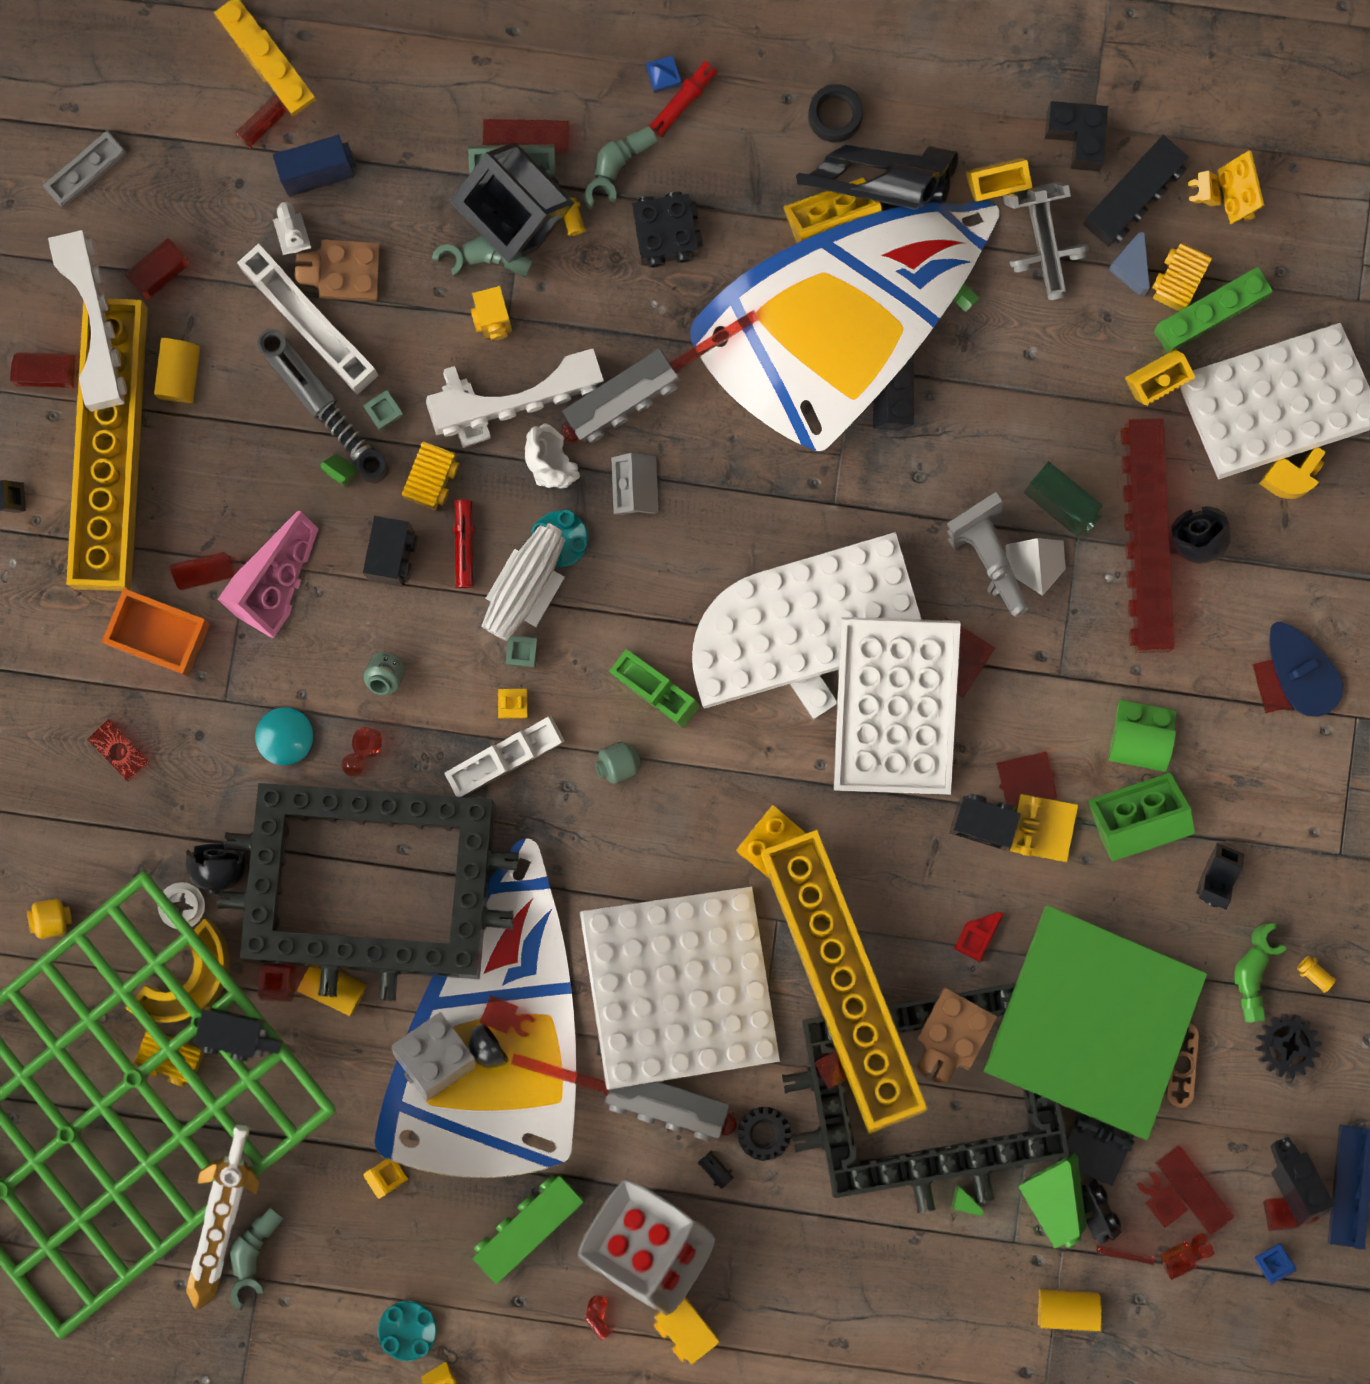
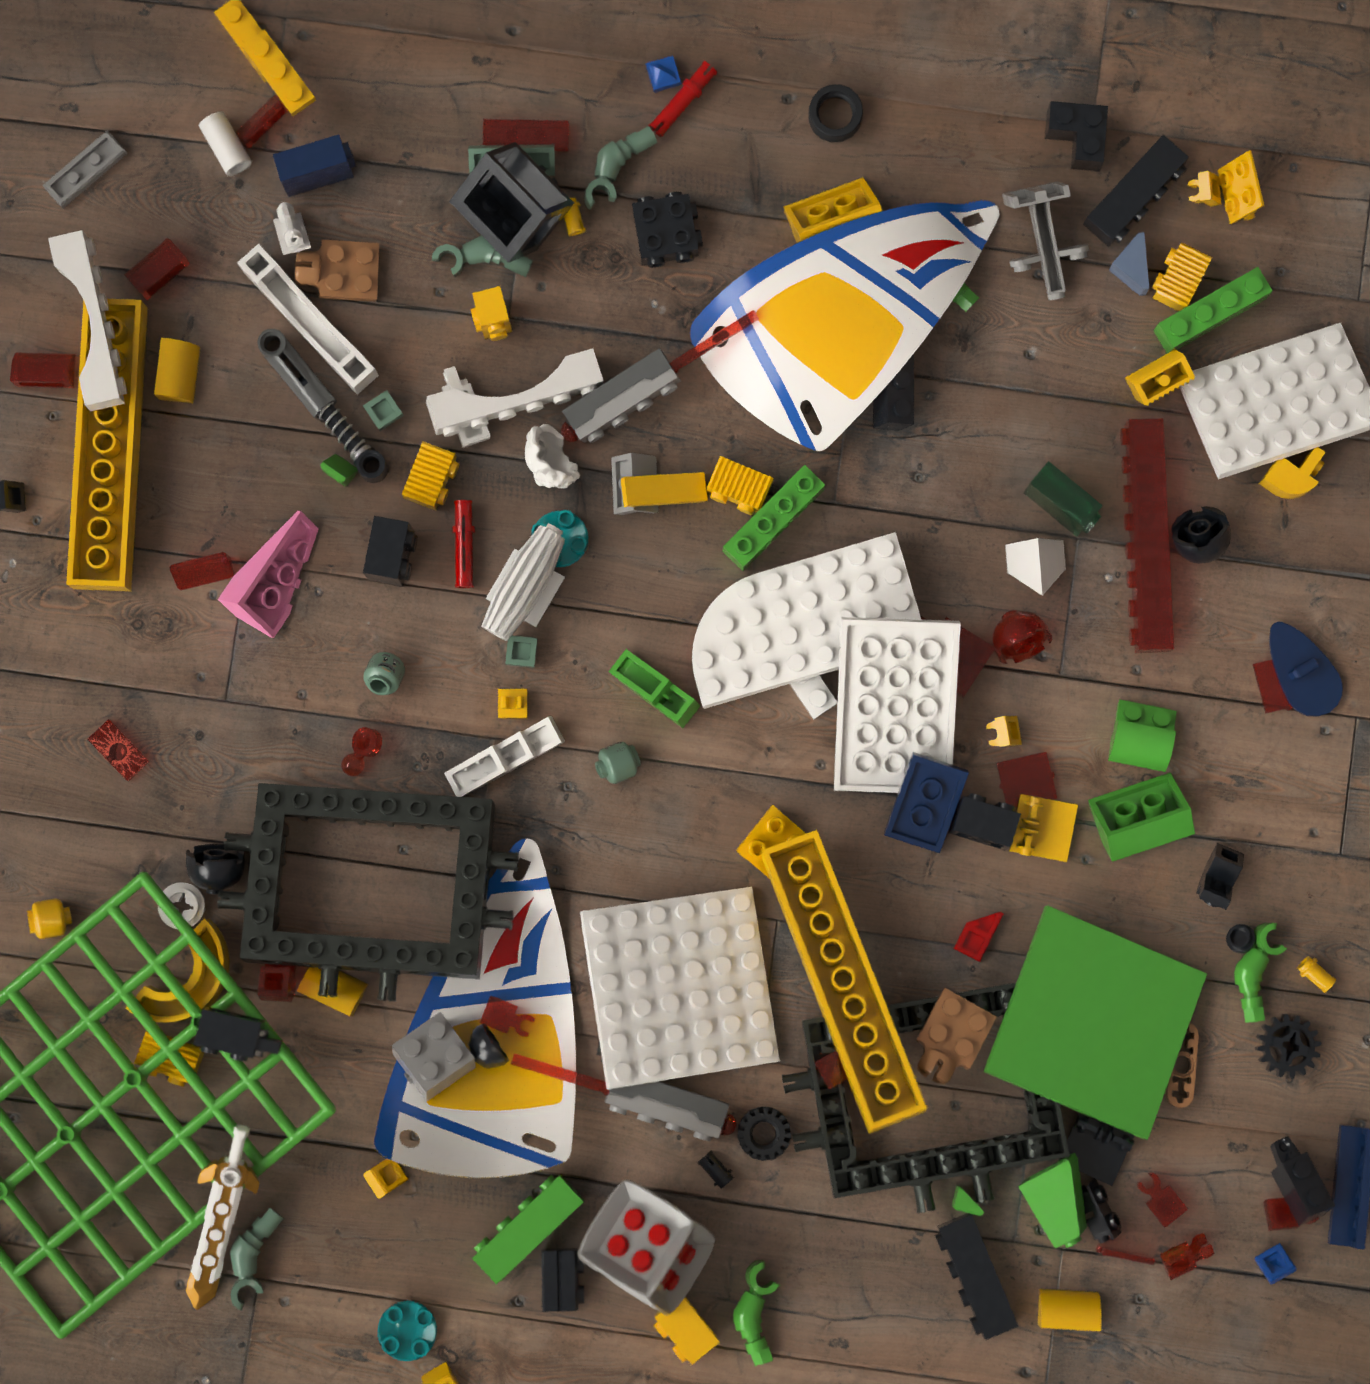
(156, 632): orange piece -> none
(225, 143): none -> white pin
(284, 736): teal dish -> none
(560, 1280): none -> black brick
(595, 1314): clear red arm -> none
(664, 489): none -> yellow tile
(739, 485): none -> yellow brick
(748, 1314): none -> bright green piece
(773, 518): none -> bright green brick
(908, 178): black panel -> none
(926, 802): none -> dark blue plate
(977, 1276): none -> black brick
(978, 529): light grey piece -> none
(999, 179): yellow brick -> none
(1007, 731): none -> yellow tile
(1020, 636): none -> clear red cylinder
(1194, 1190): clear red tile -> none
(1241, 938): none -> black plate

